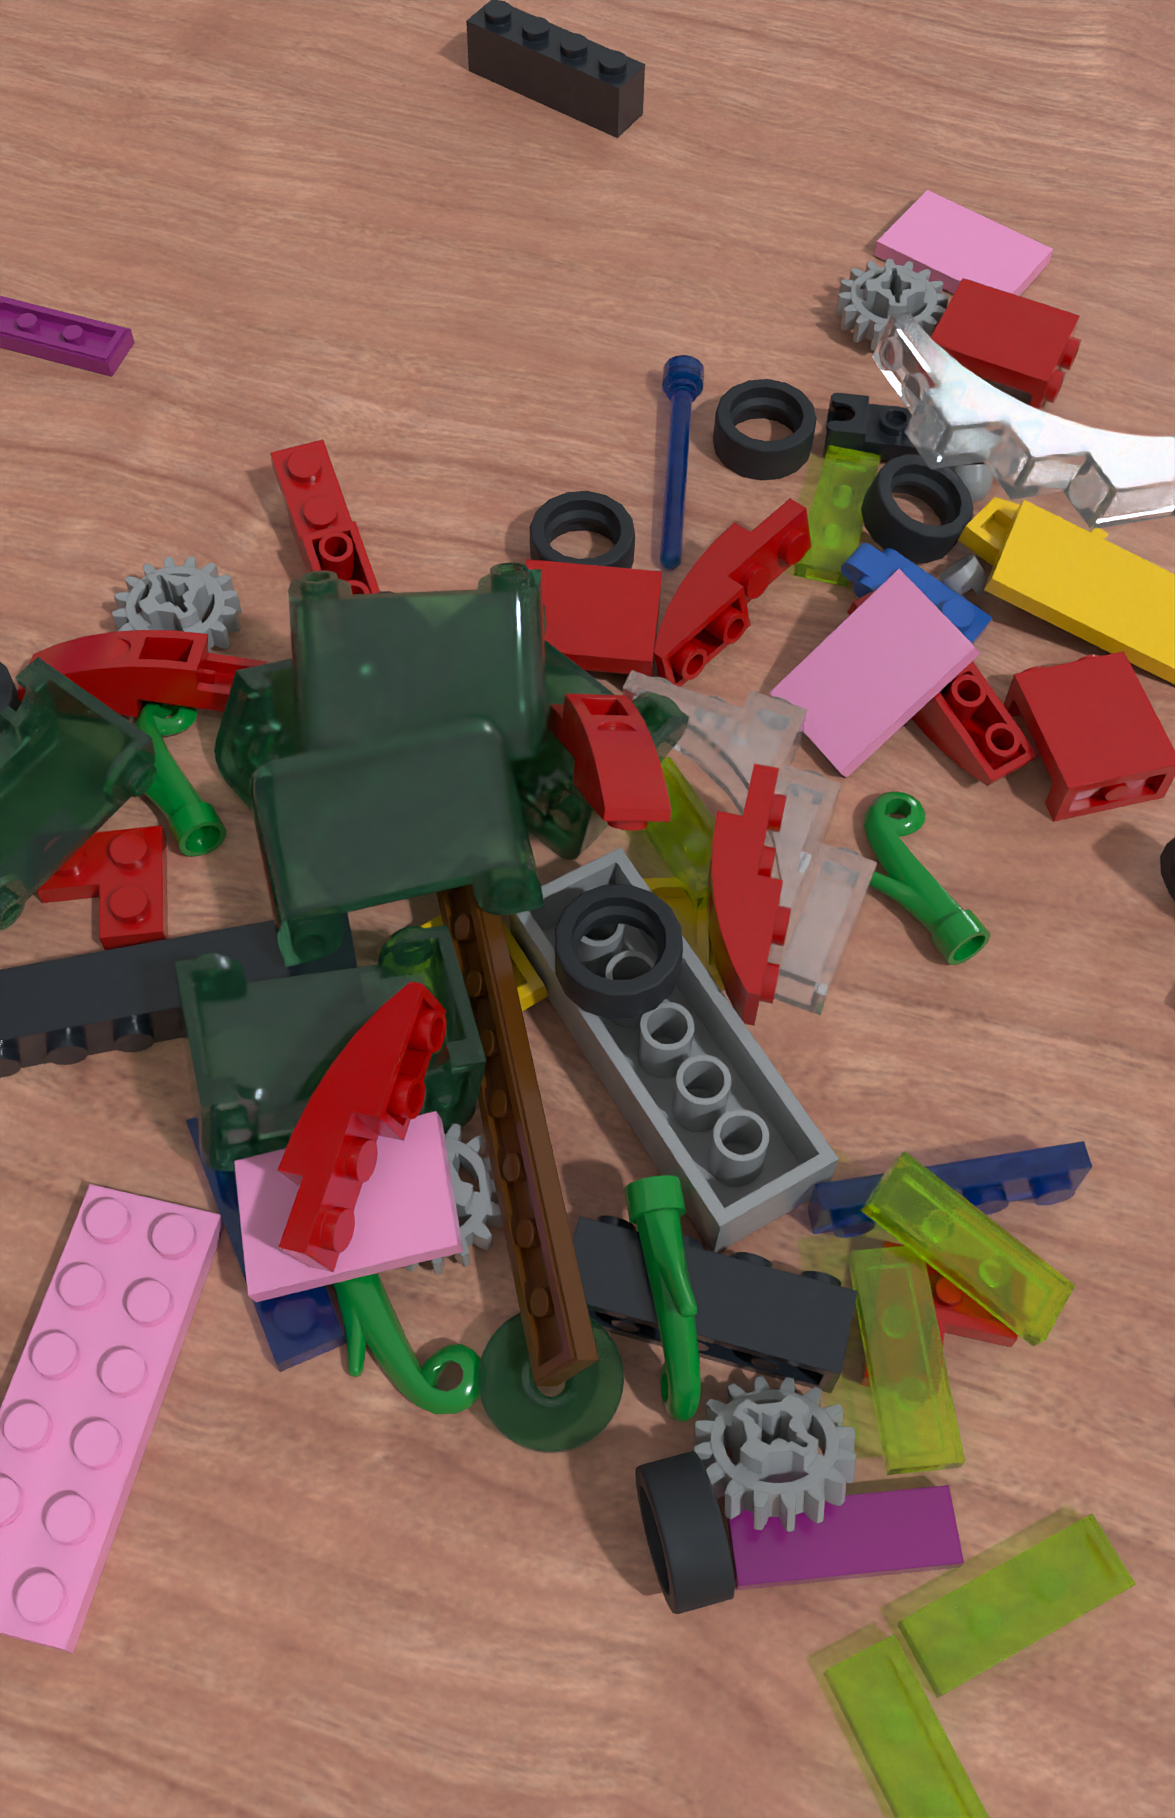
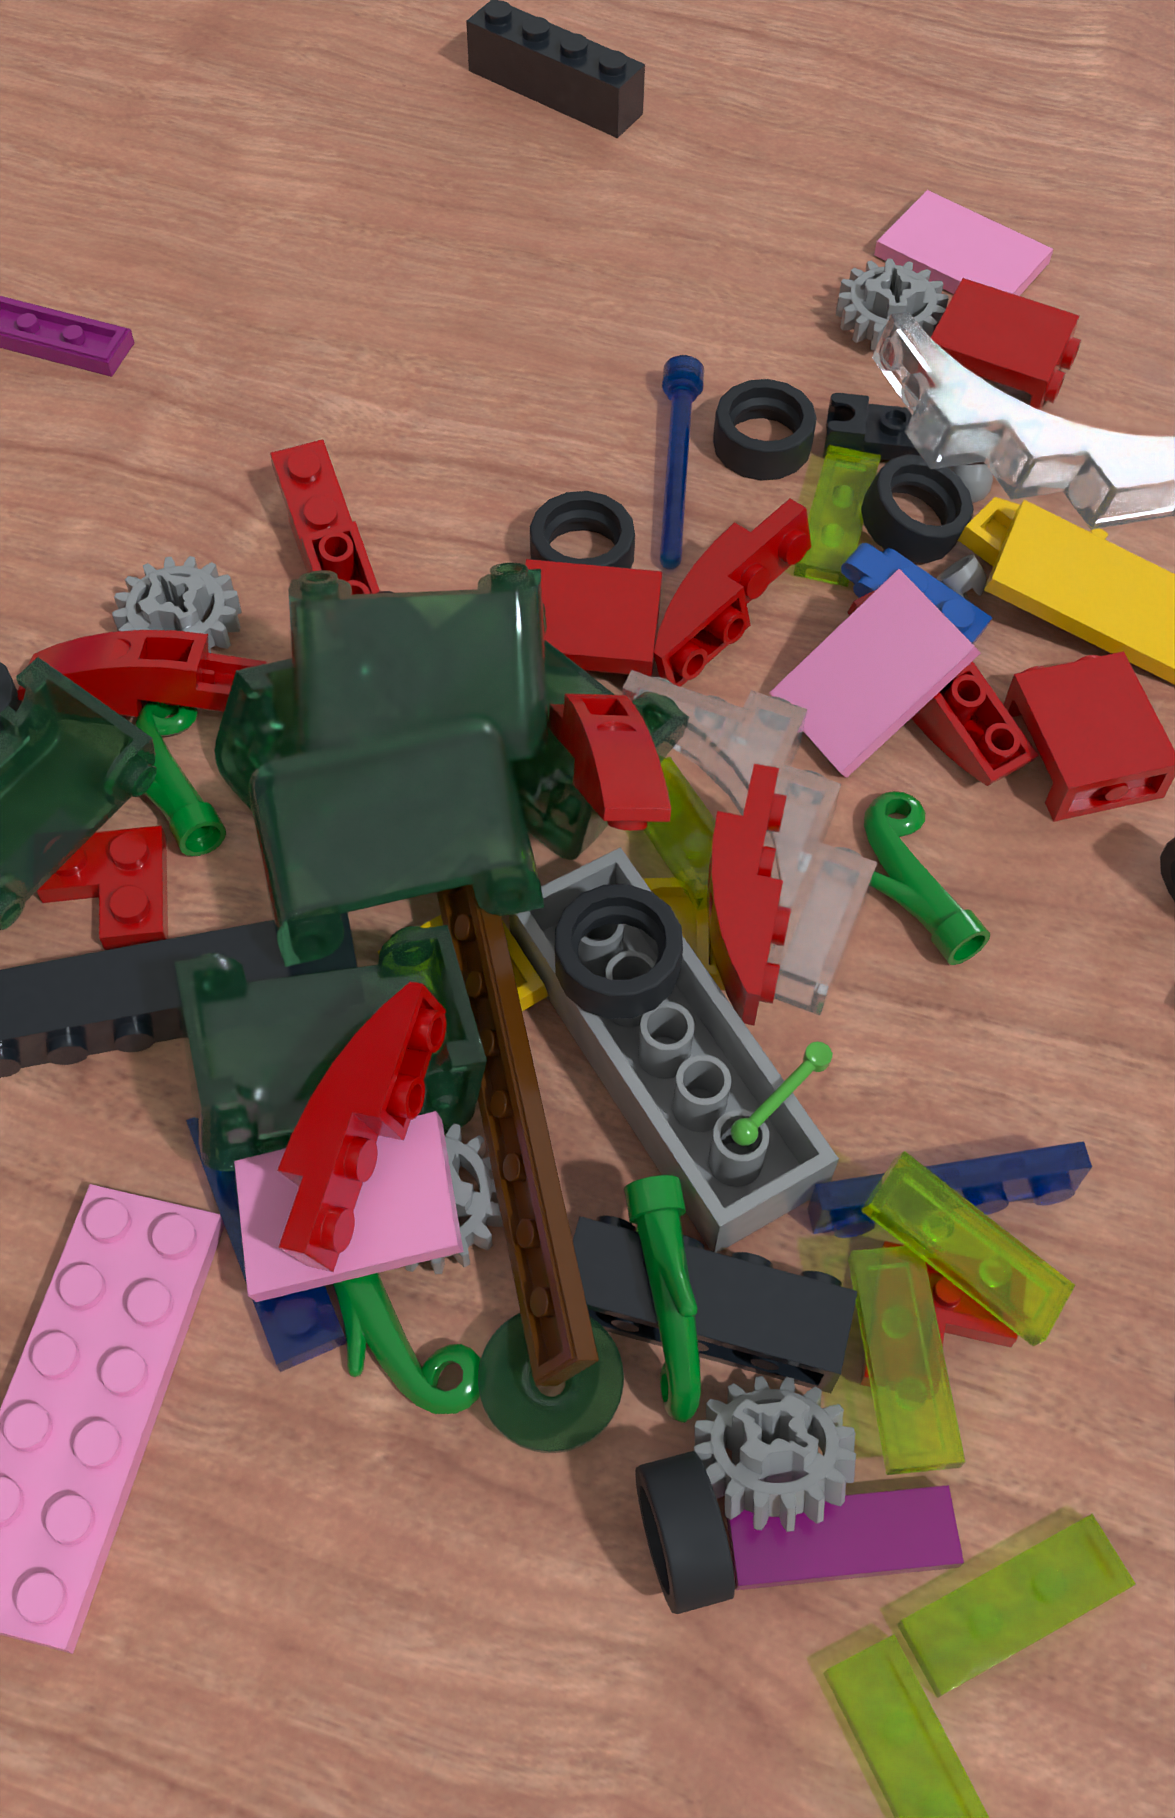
(816, 1059): none -> bright green hinge

